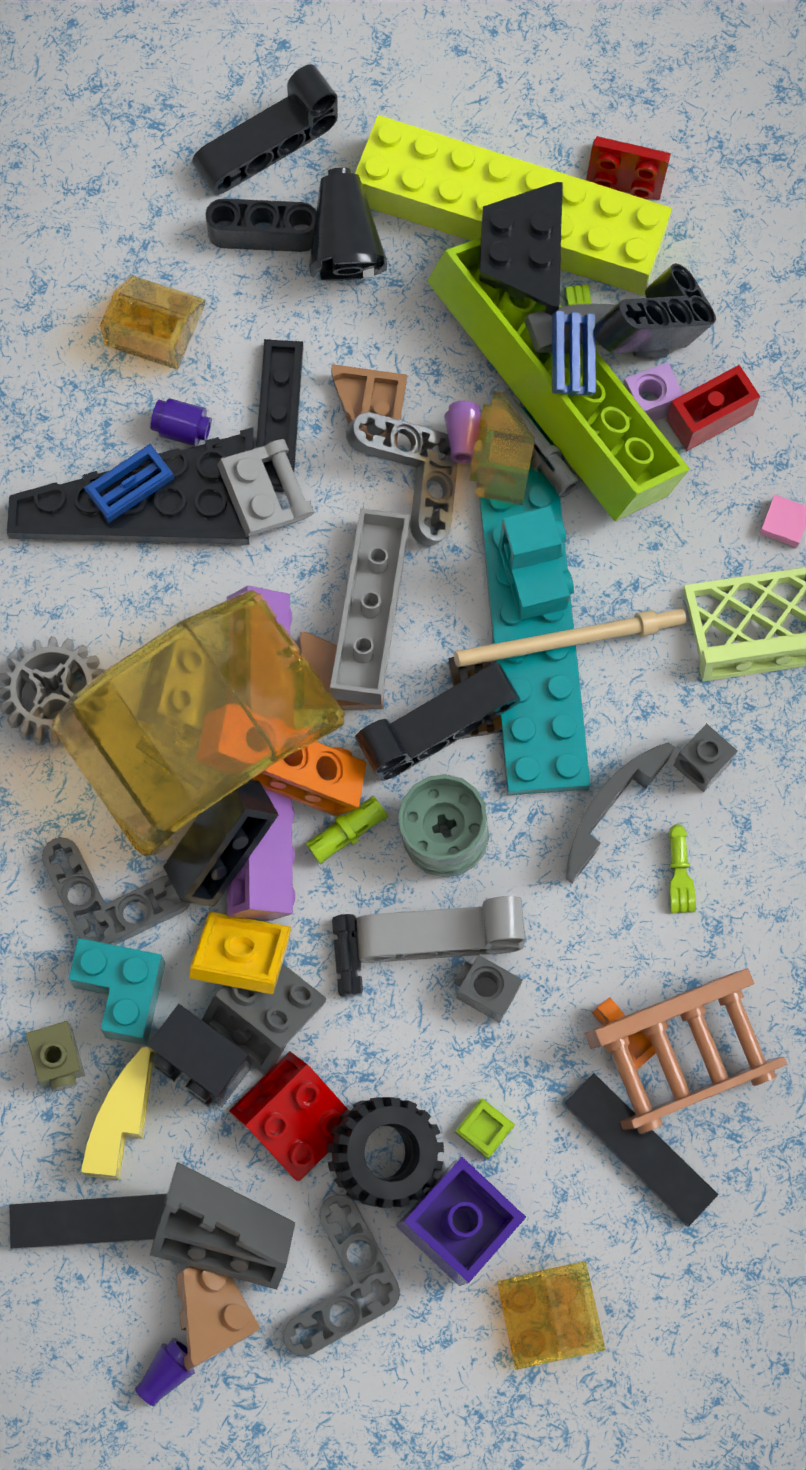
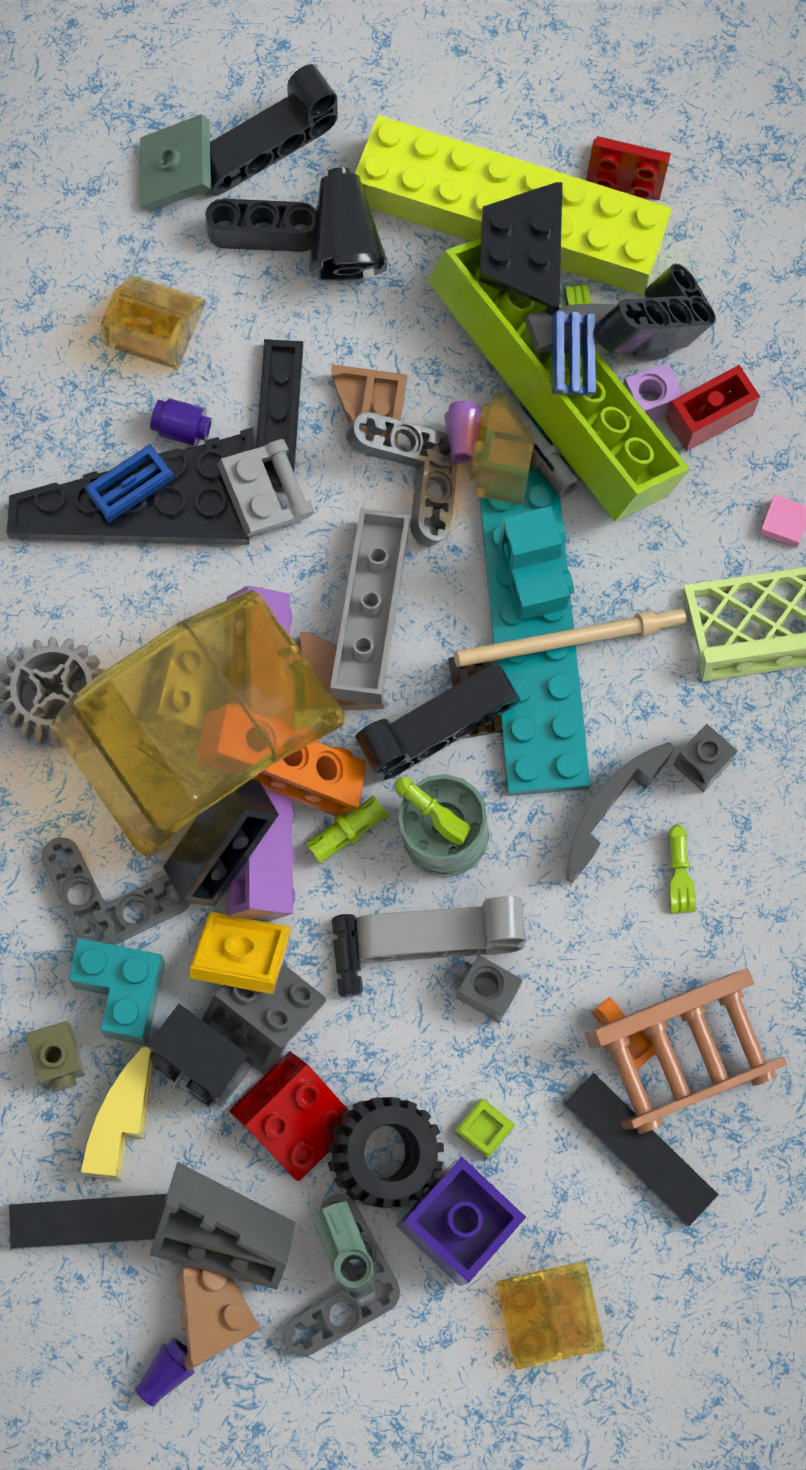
(175, 163): none -> sand green plate
(343, 1243): none -> sand green piece
(443, 819): none -> lime piece

